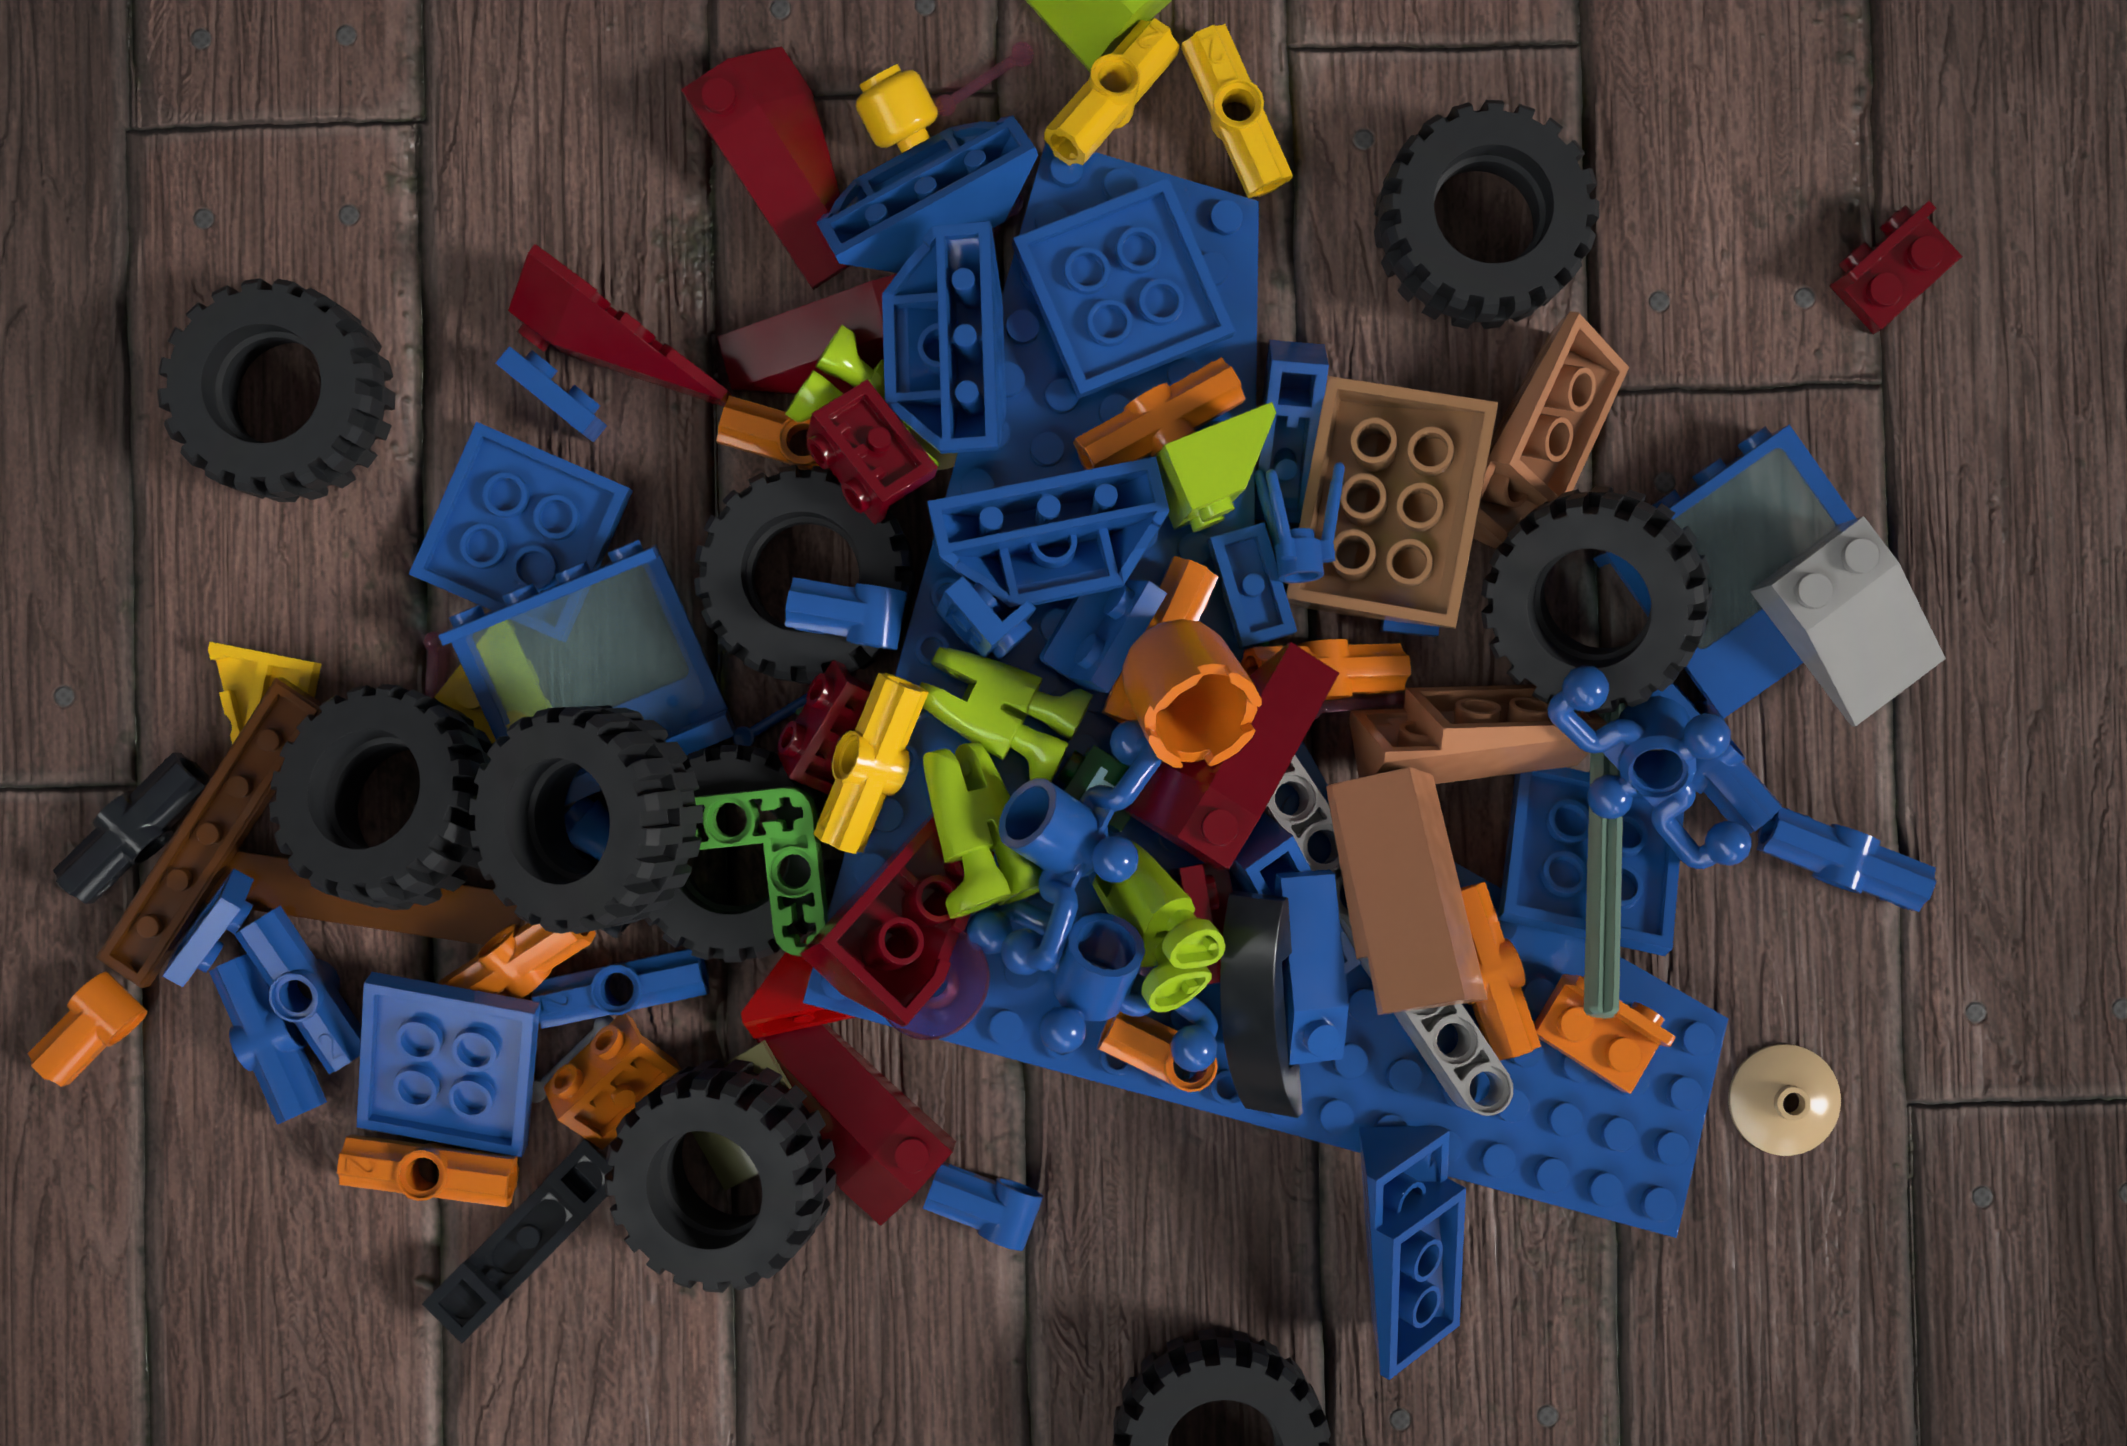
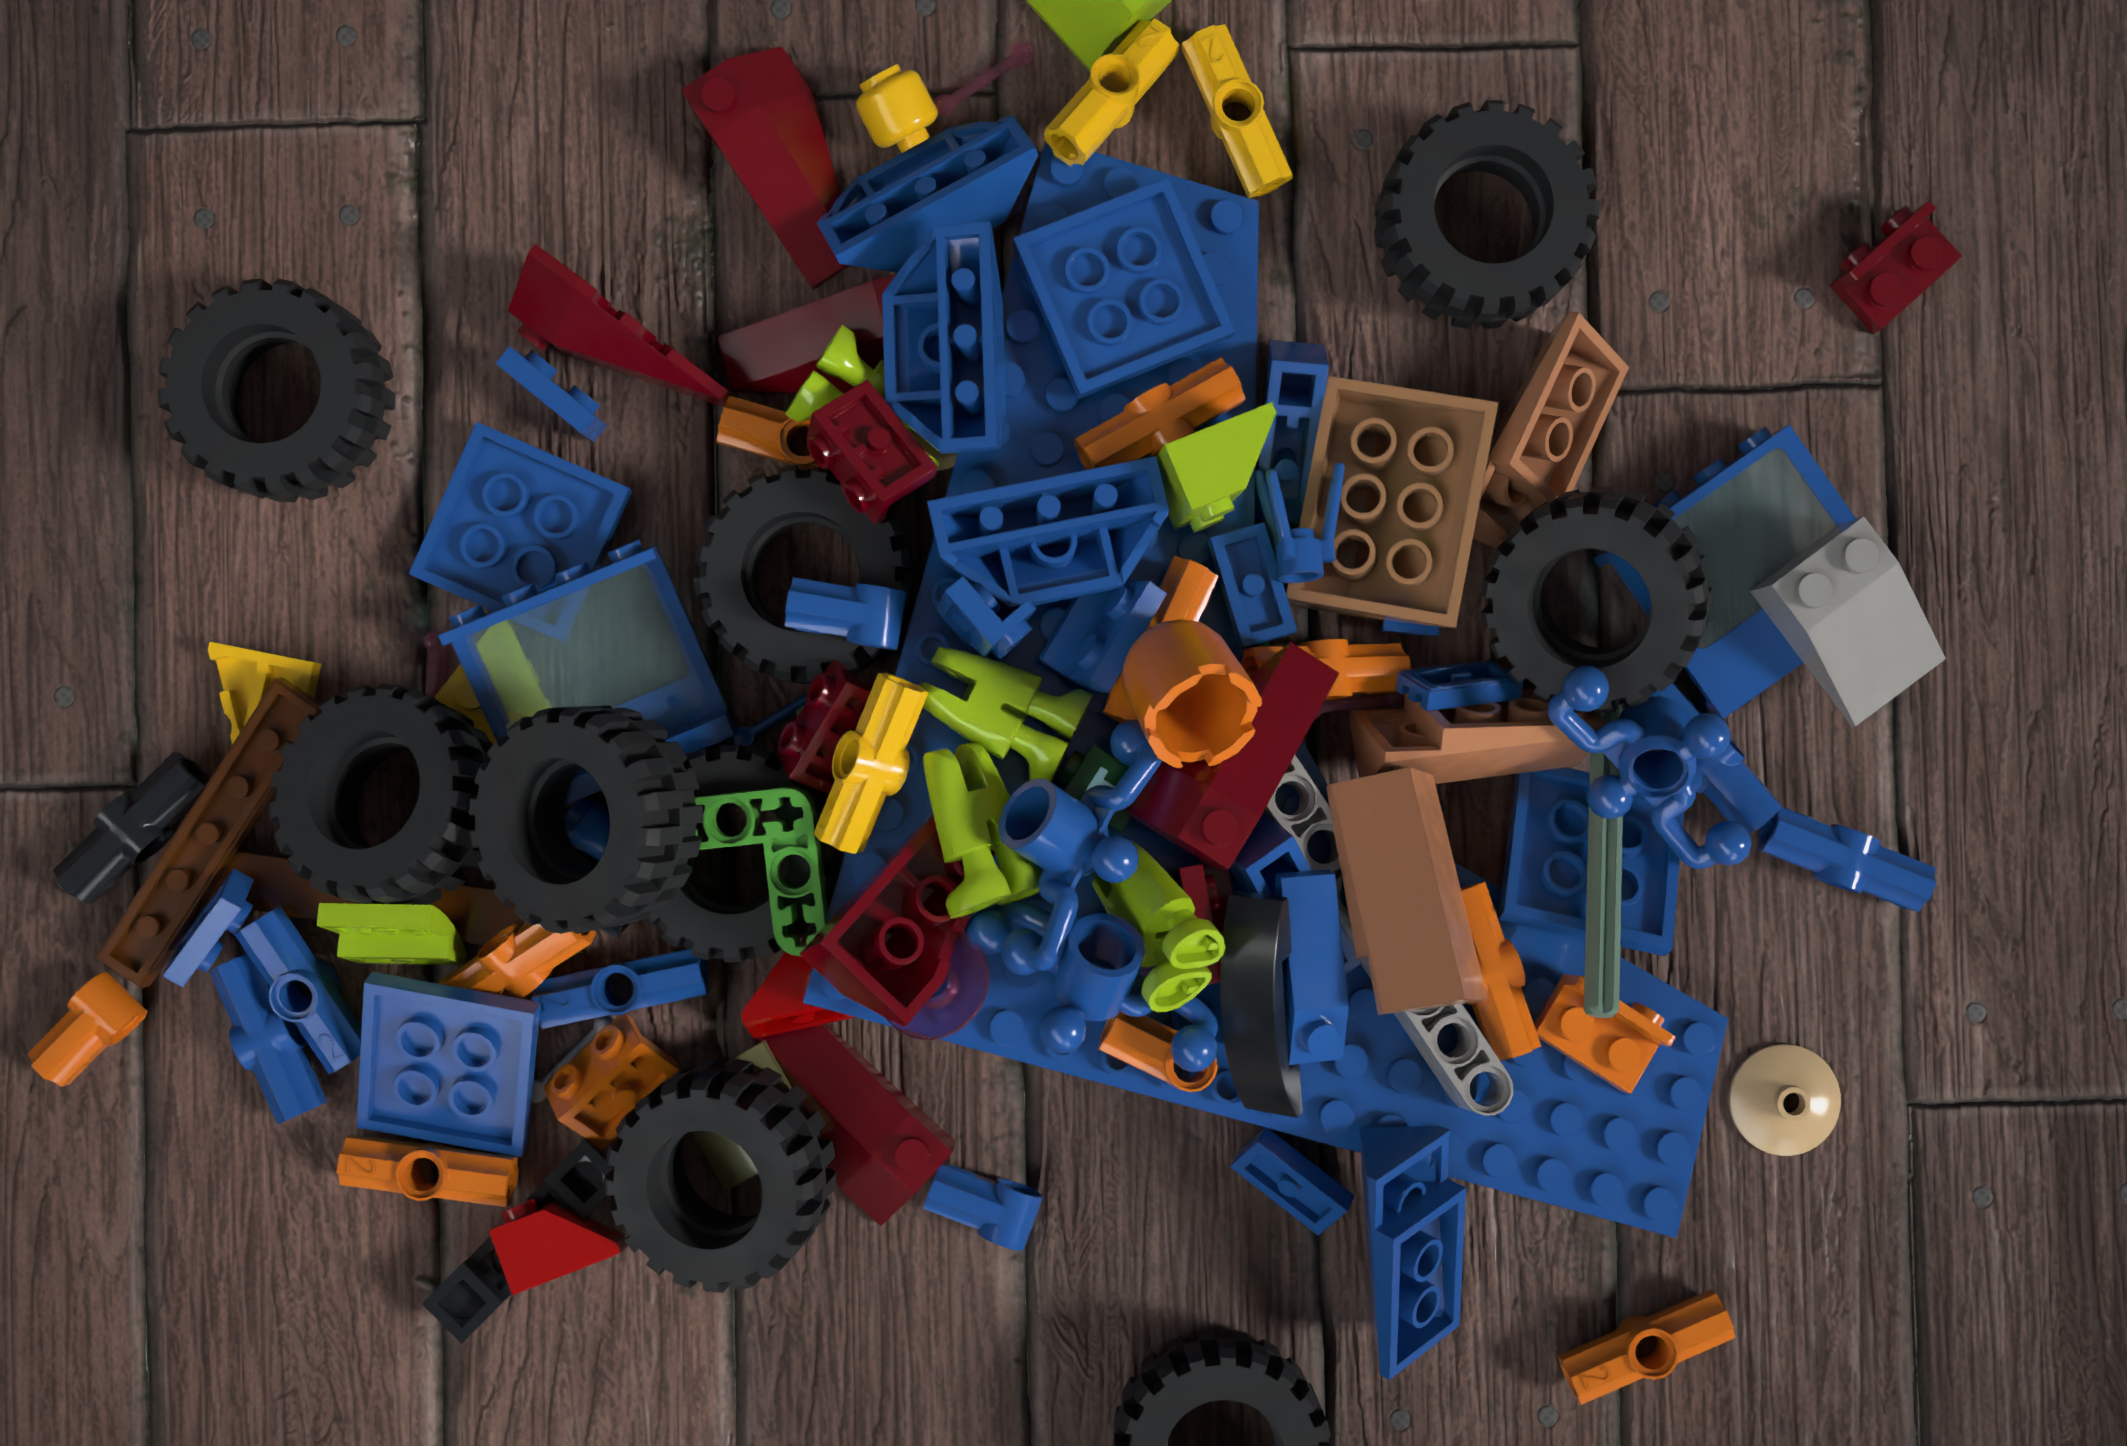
(393, 934): none -> lime slope
(549, 1243): none -> red slope
(1292, 1181): none -> blue plate
(1458, 685): none -> blue tile
(1680, 1334): none -> orange piece

